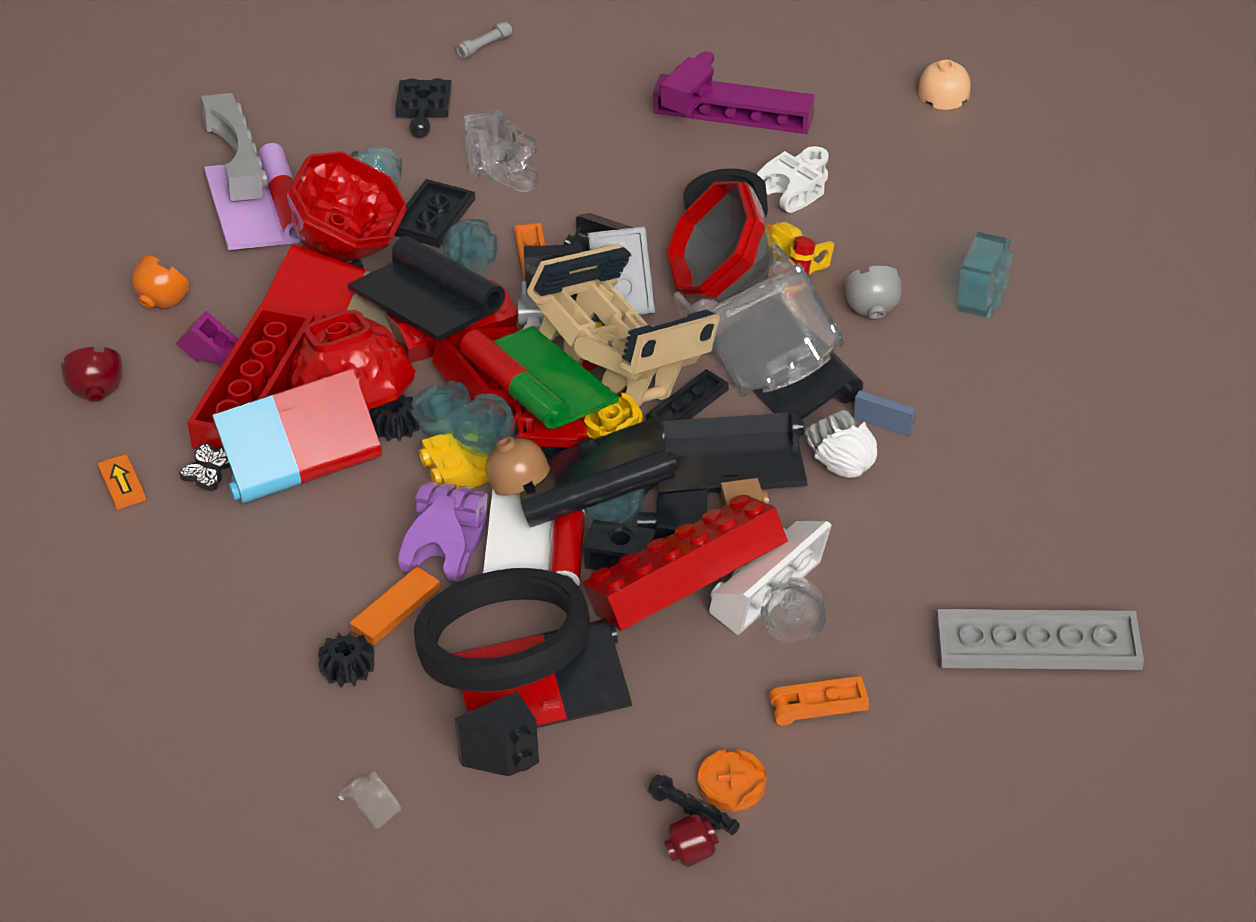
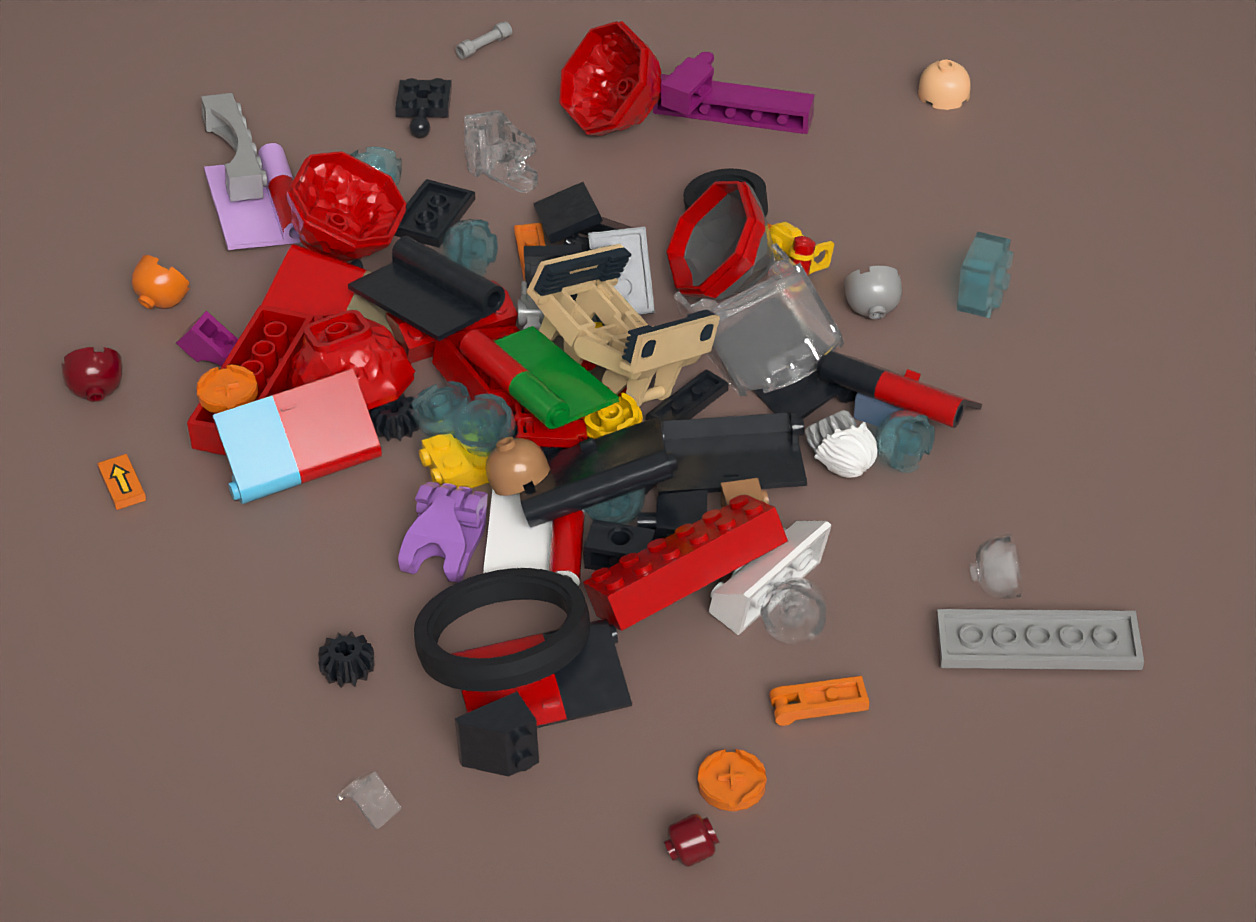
(207, 467): black animal -> none
(226, 388): none -> orange tile
(395, 605): orange tile -> none
(567, 212): none -> black tile
(610, 80): none -> red rock
(662, 788): black piece -> none
(797, 177): white piece -> none
(894, 388): none -> door
(904, 439): none -> clear light blue cylinder
(997, 568): none -> clear cylinder

